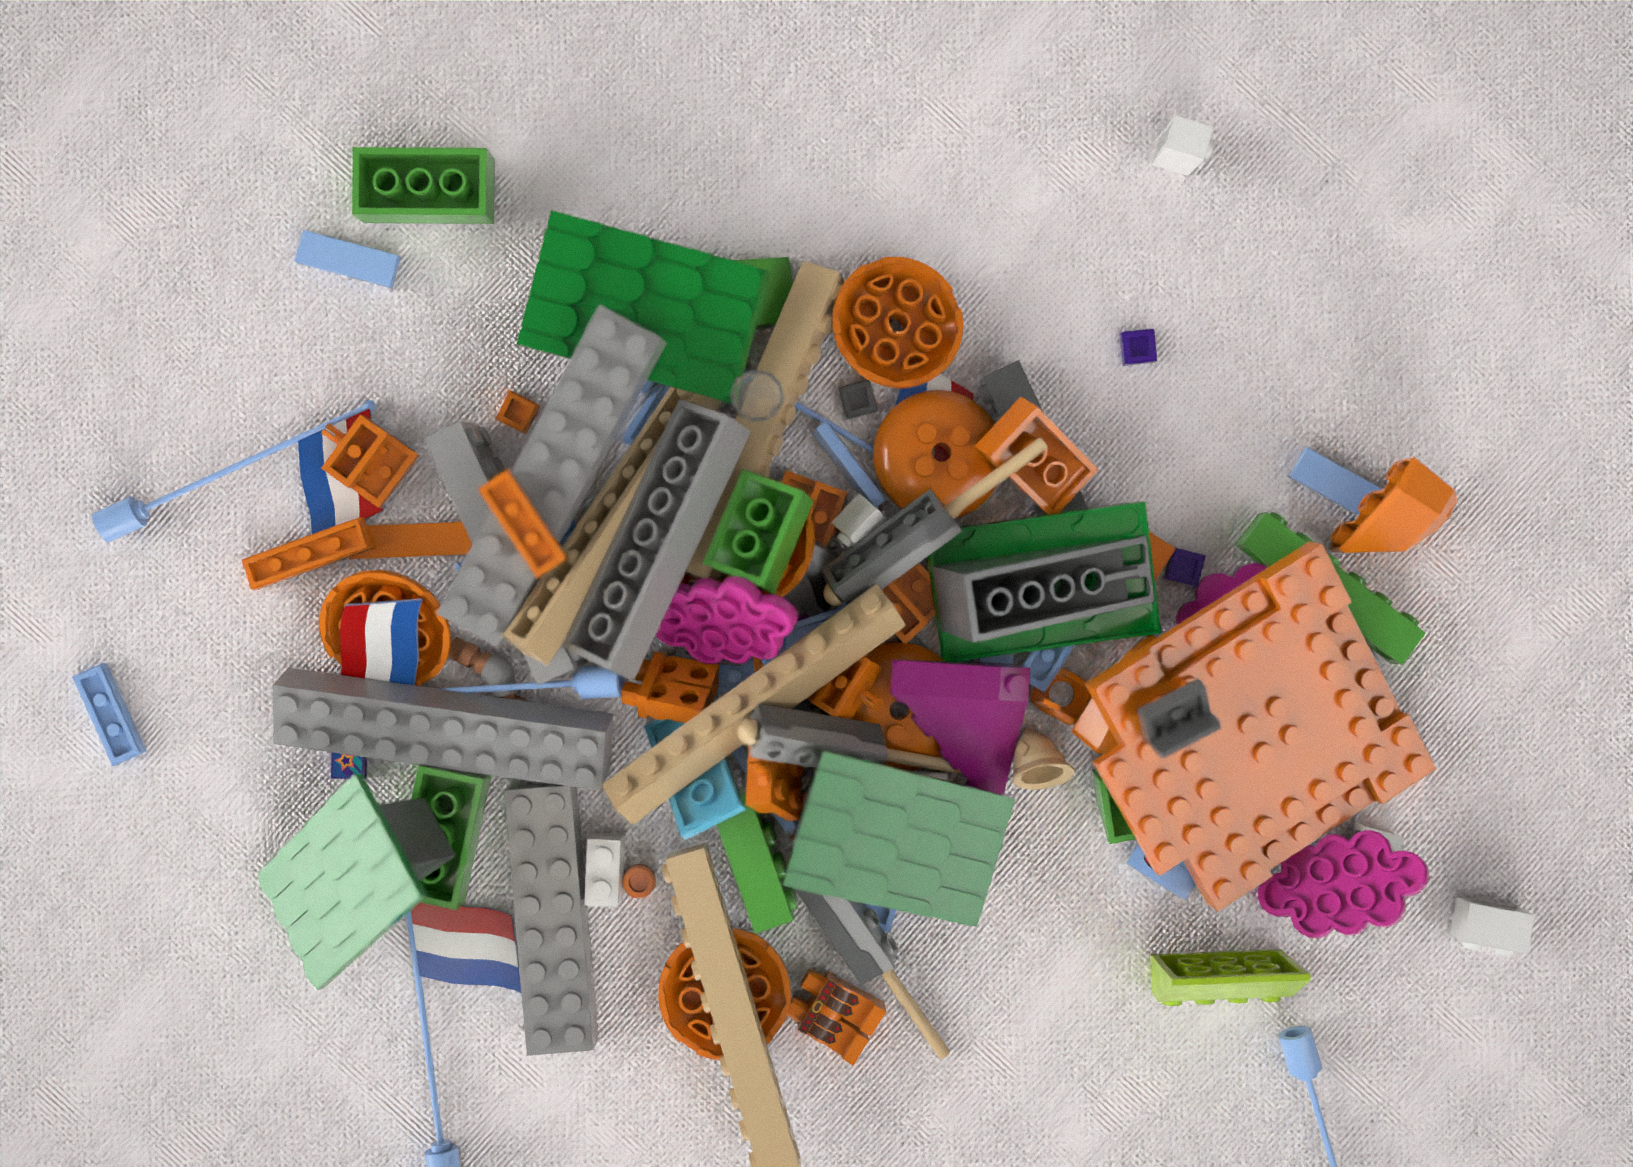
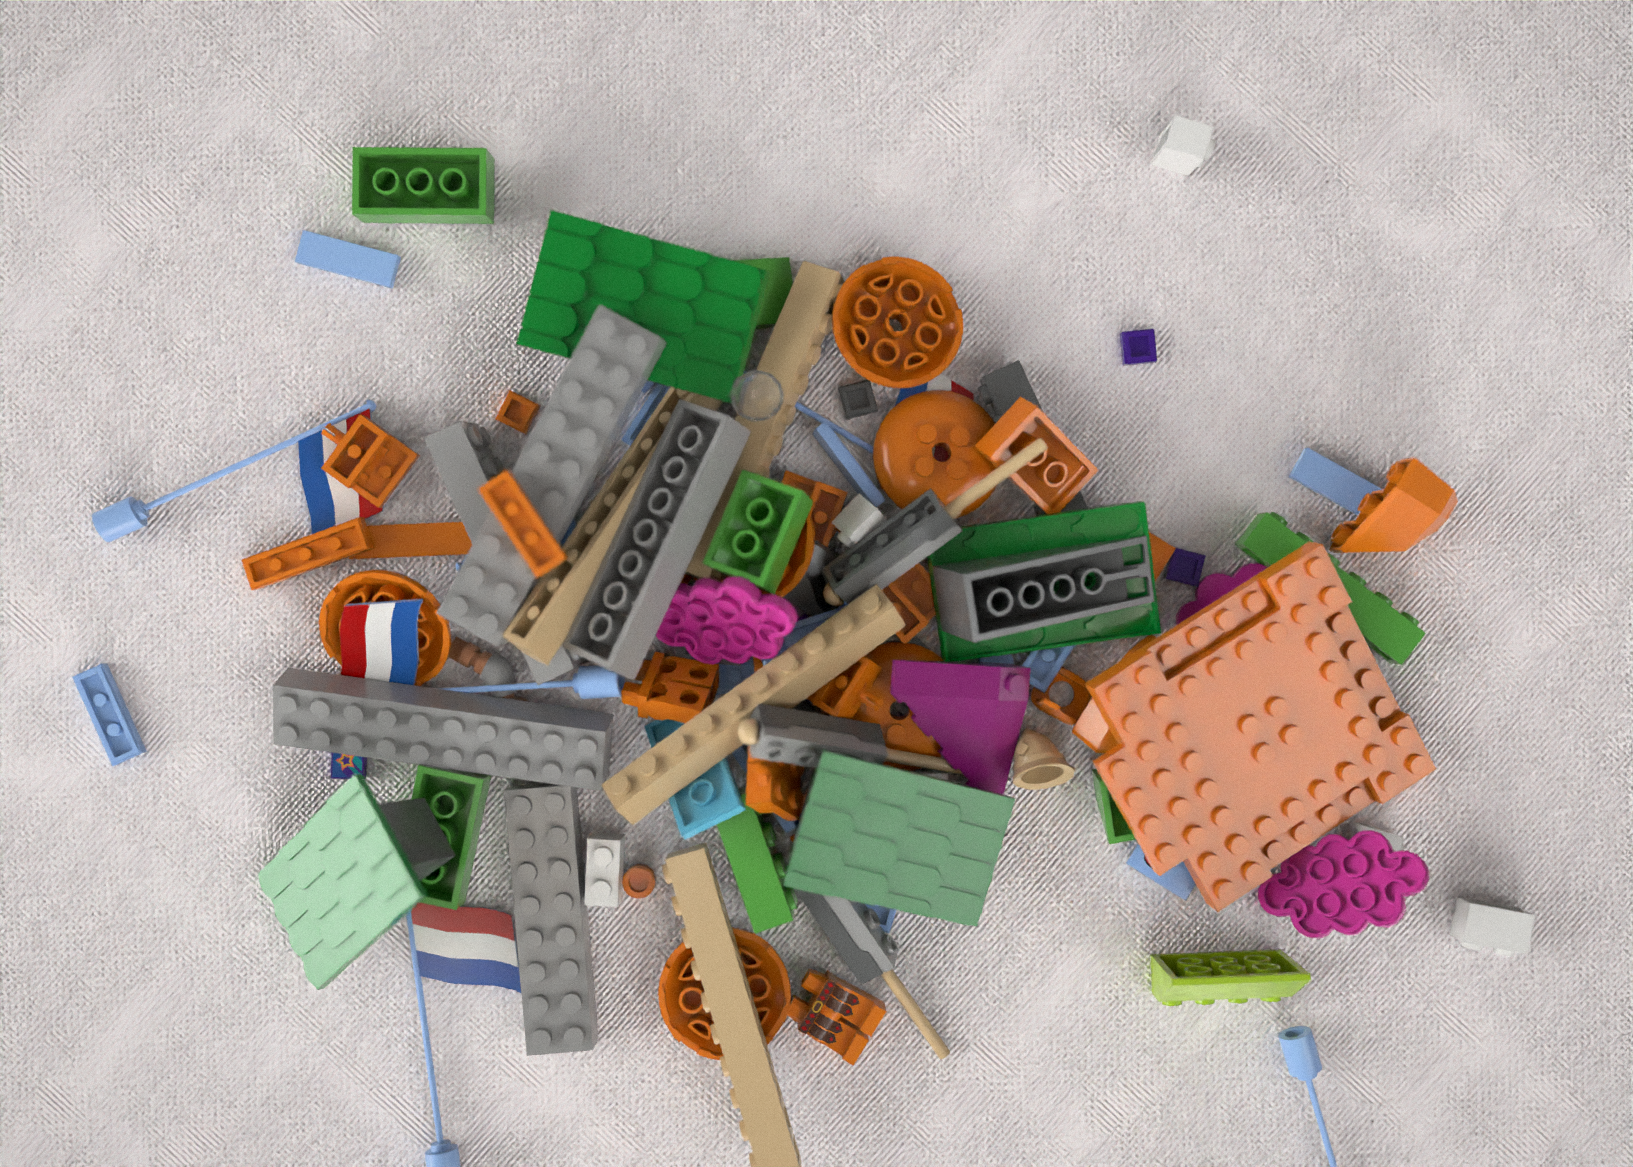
(1178, 719): dark grey bracket -> none

